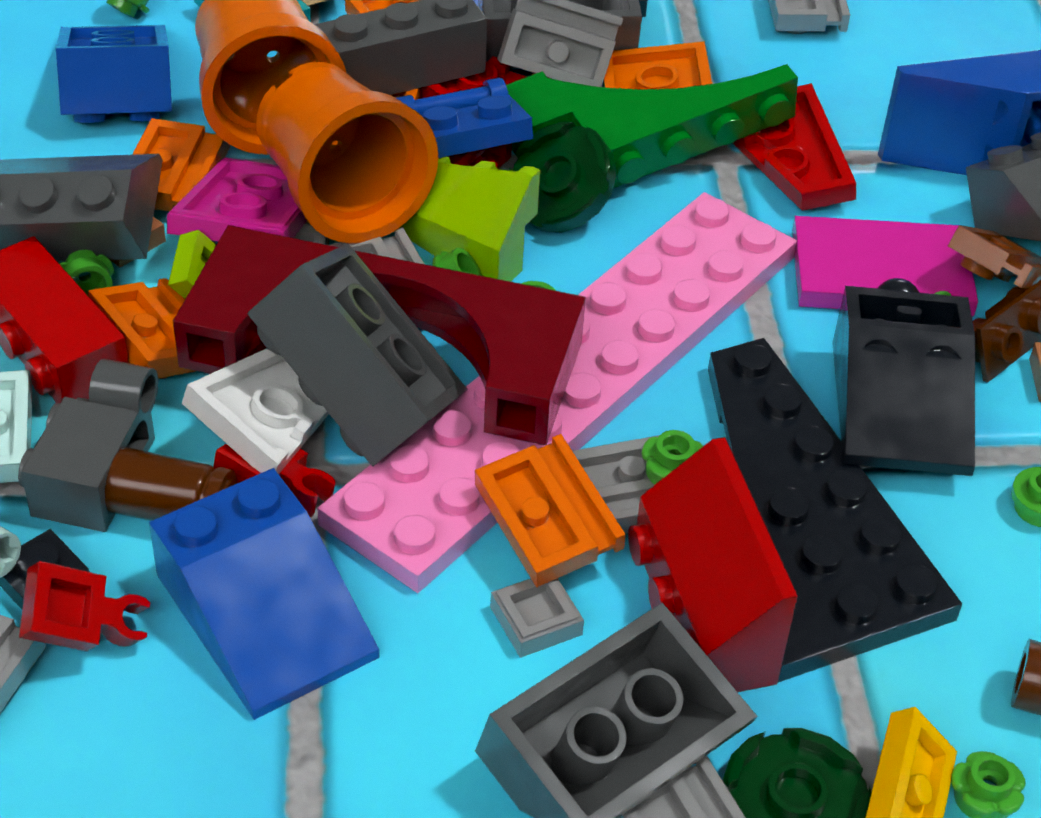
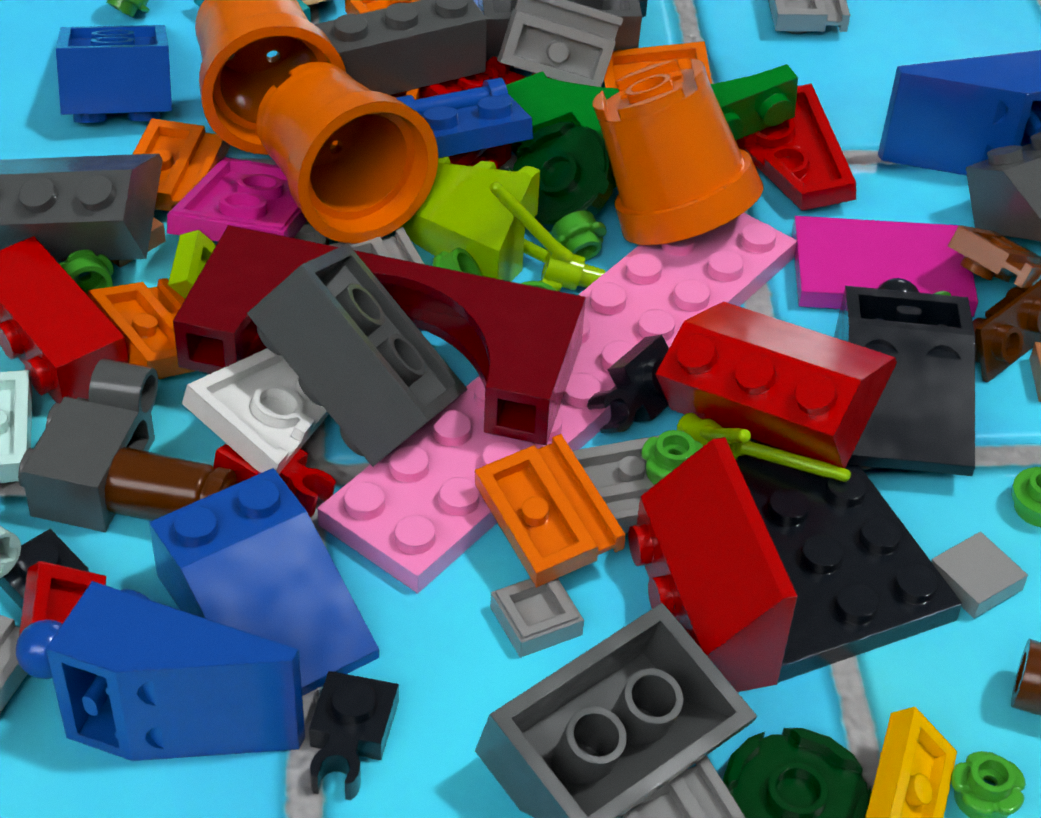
(164, 680): none -> blue slope
(350, 723): none -> black plate
(560, 264): none -> lime plant
(580, 233): none -> bright green plate
(637, 389): none -> black plate
(673, 155): none -> orange piece
(738, 439): none -> lime plant
(775, 381): none -> red slope
(979, 574): none -> light grey tile

